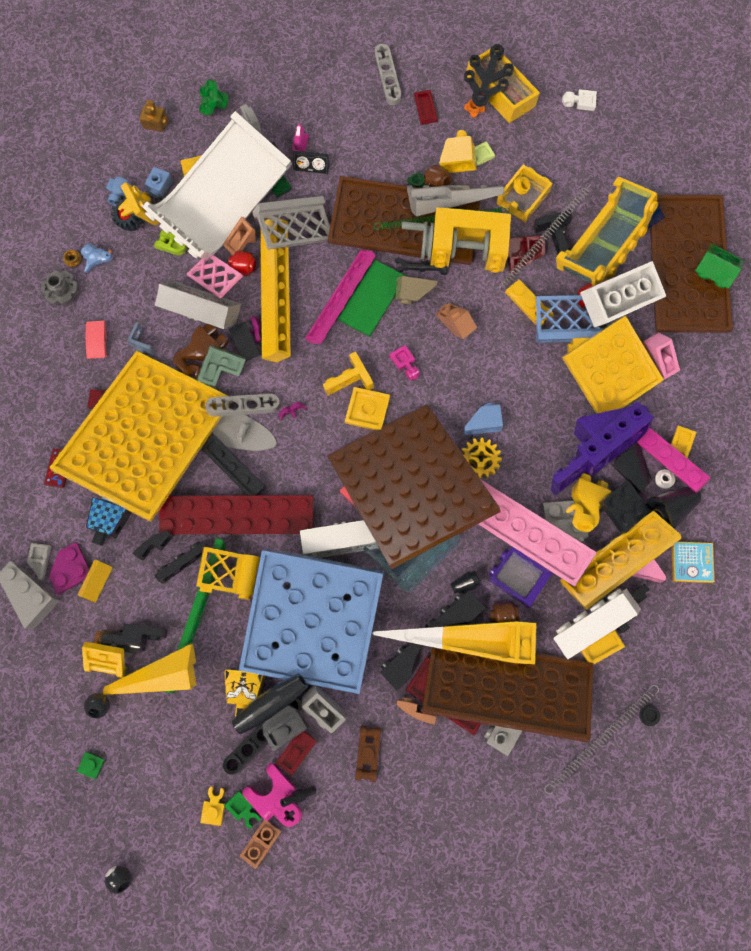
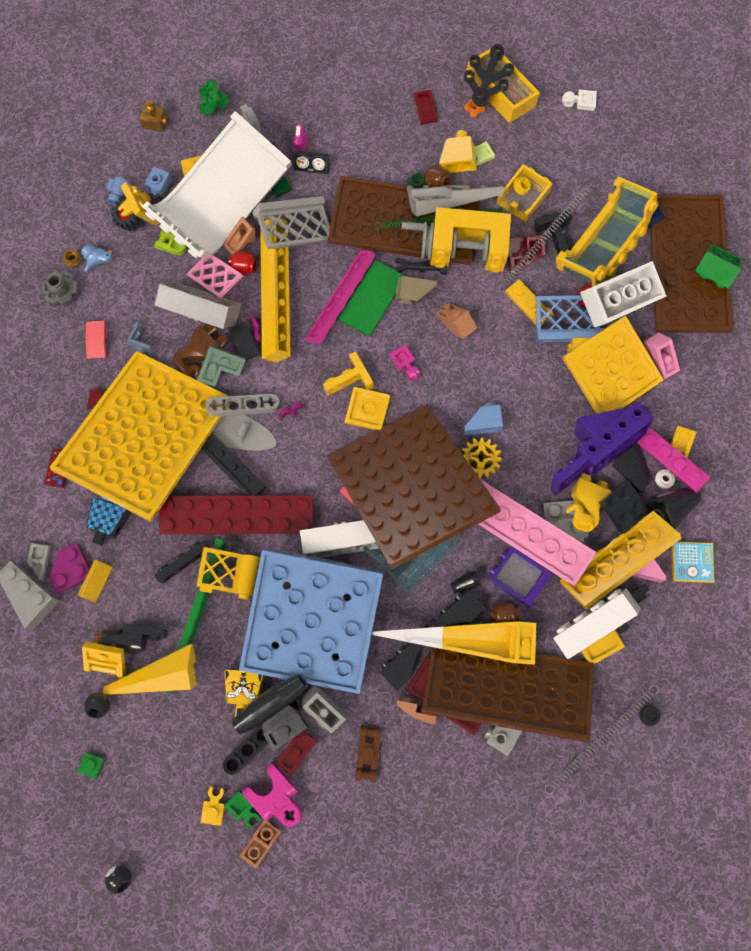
(158, 541): black slope -> none
(298, 796): black bar -> none
(387, 74): light grey beam -> none

